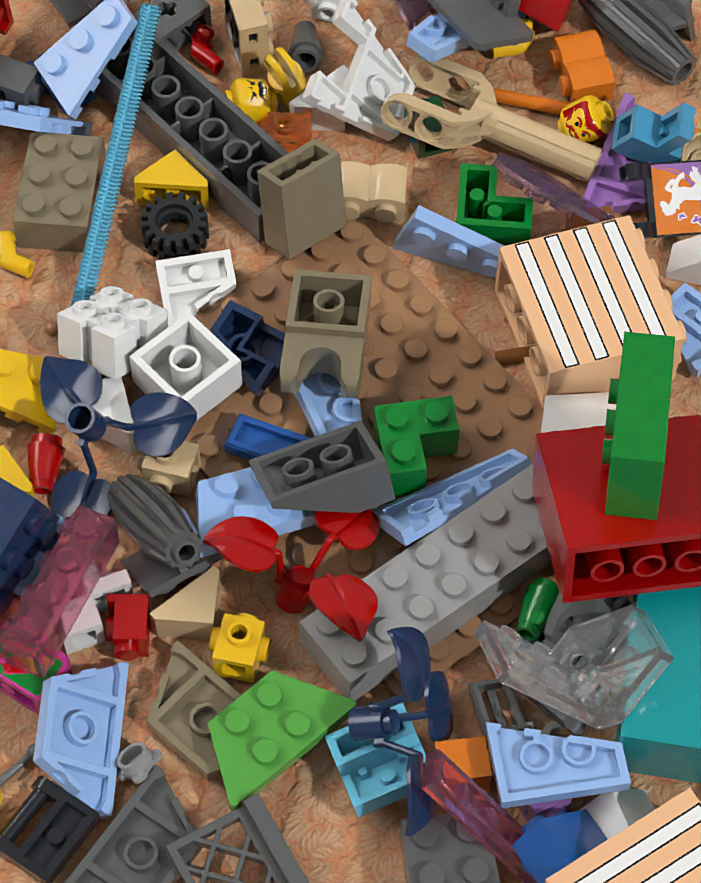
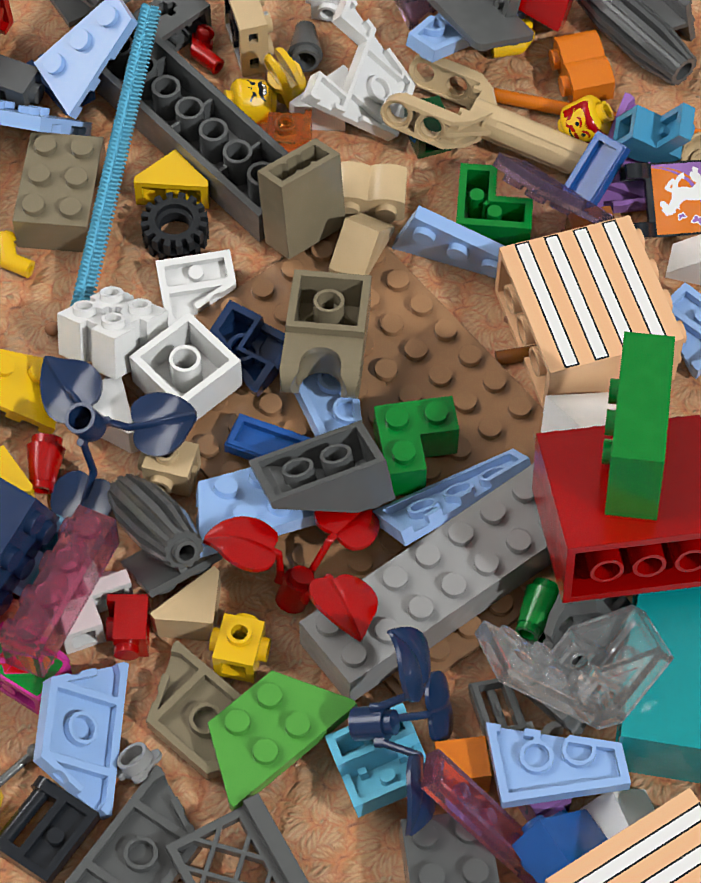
(360, 244): none -> tan slope
(597, 167): none -> tile

